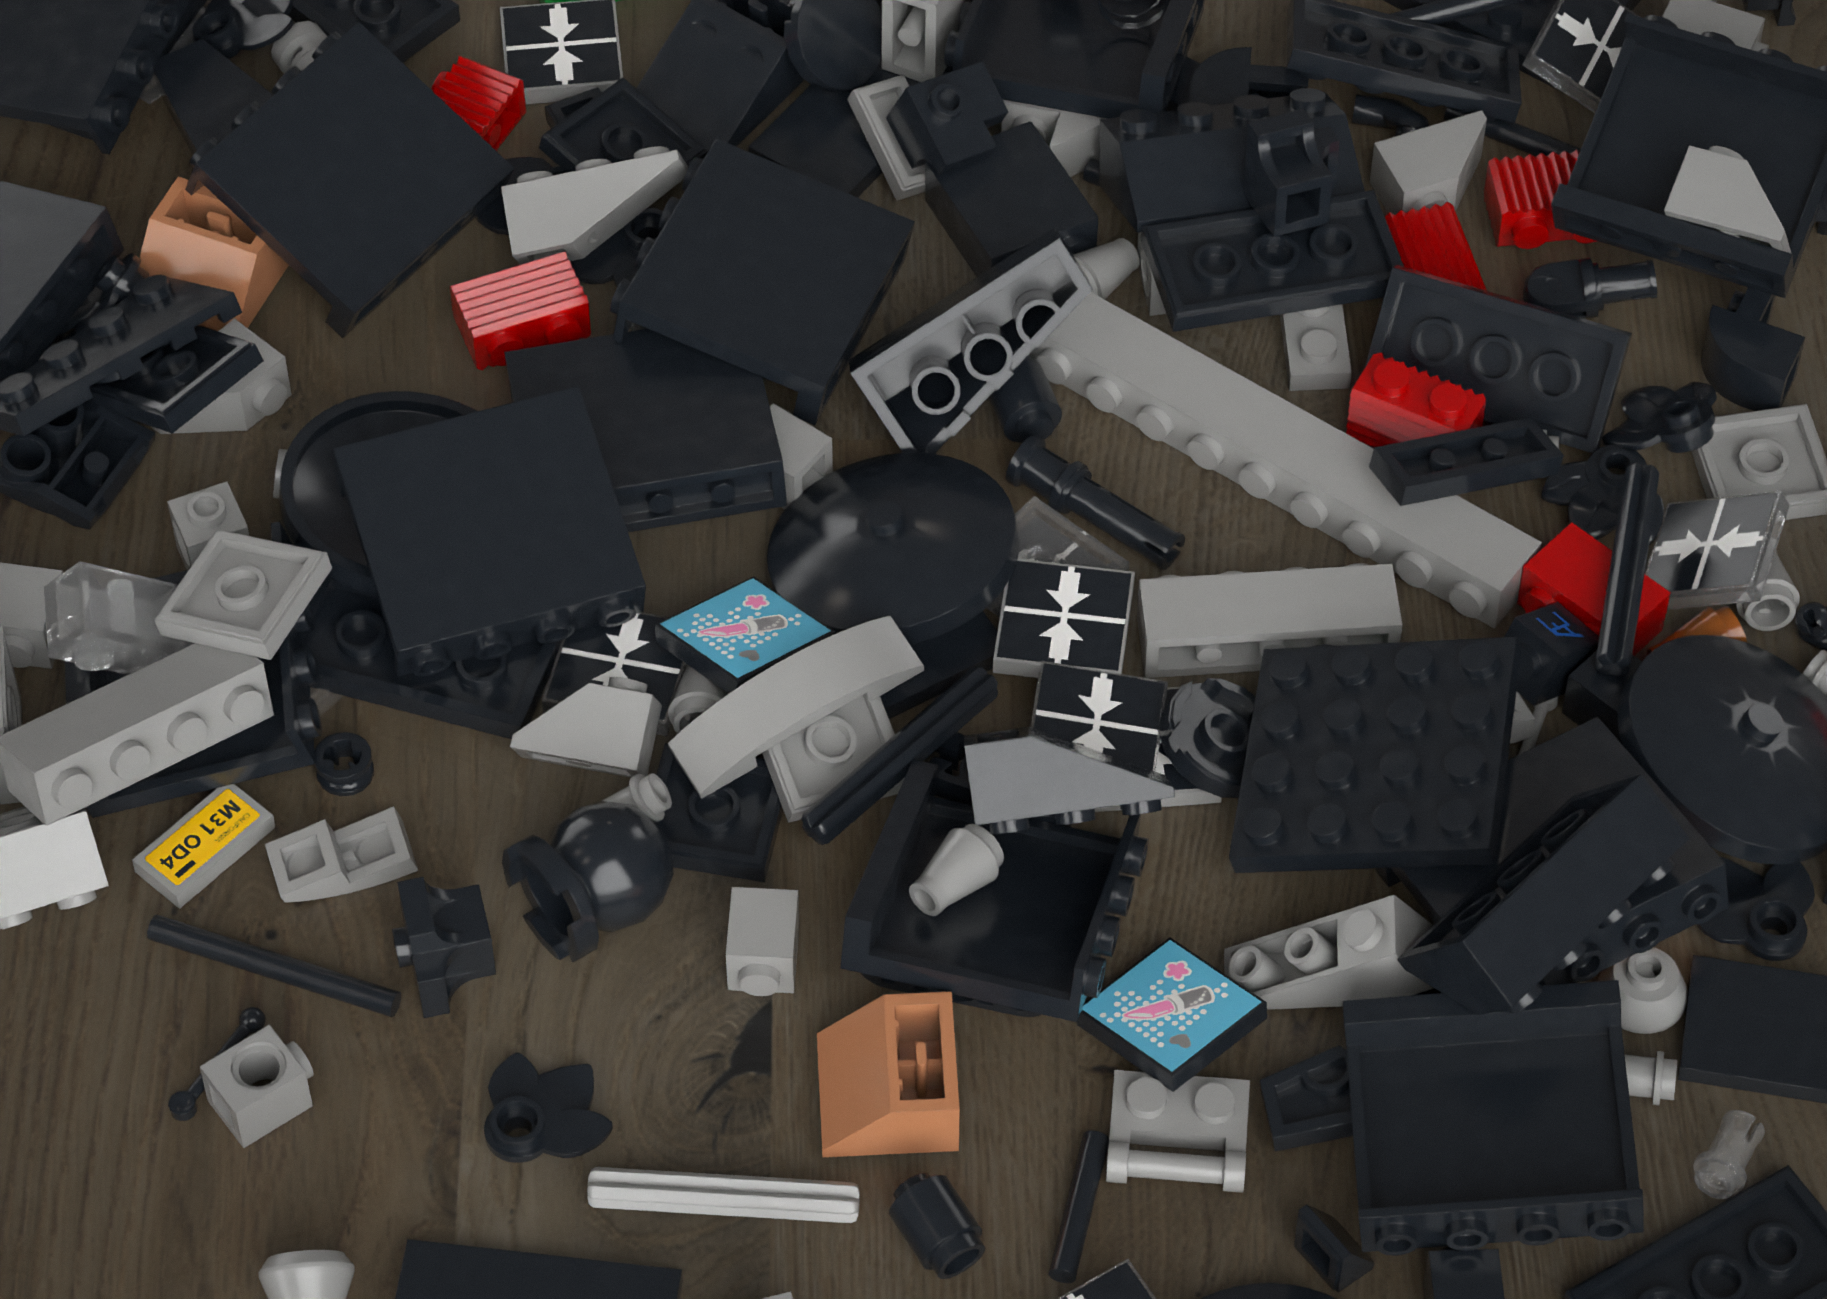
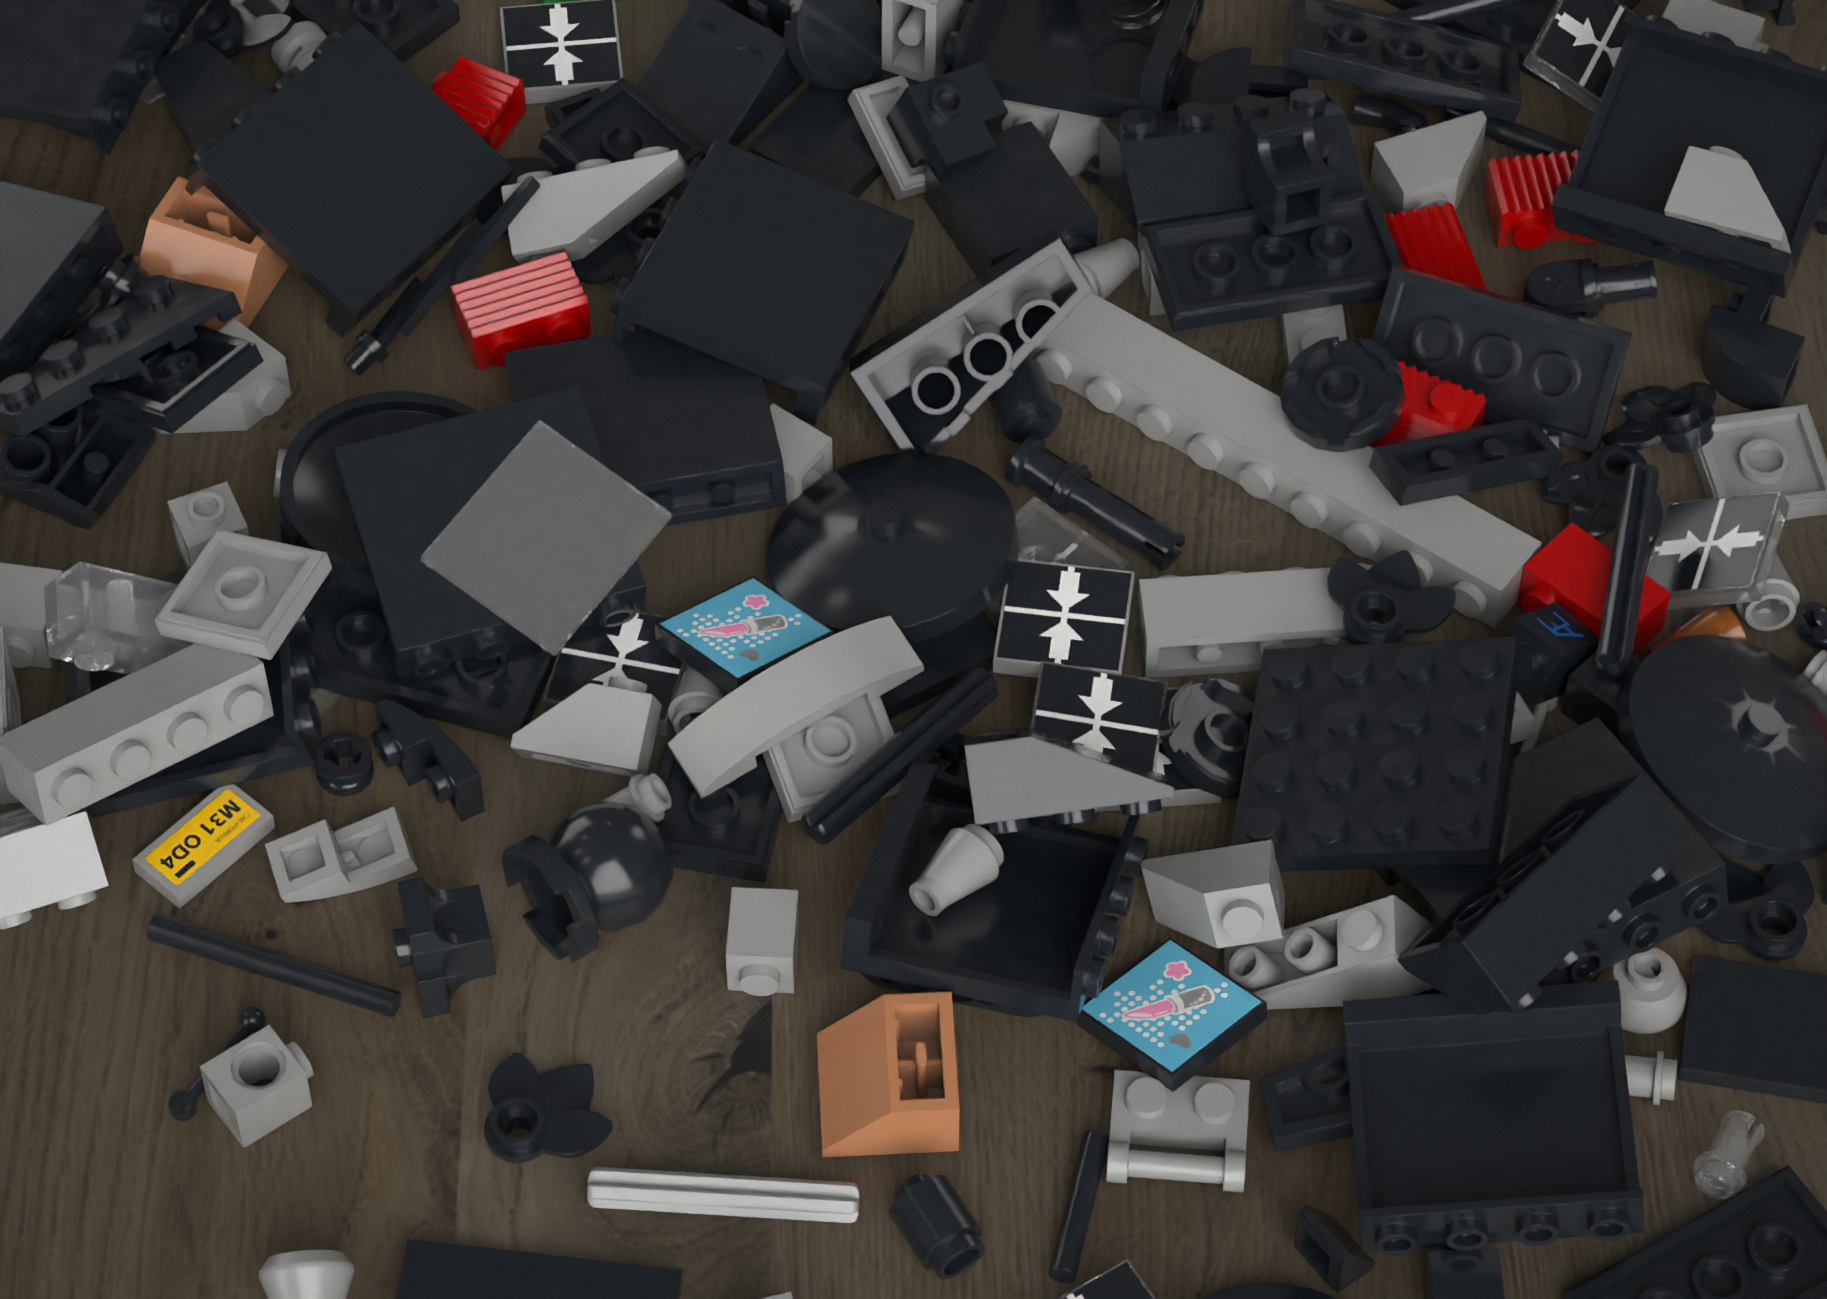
(420, 297): none -> black piece
(429, 754): none -> black slope
(546, 537): none -> clear piece
(1219, 894): none -> light grey slope
(1342, 394): none -> black tile
(1387, 595): none -> black plate

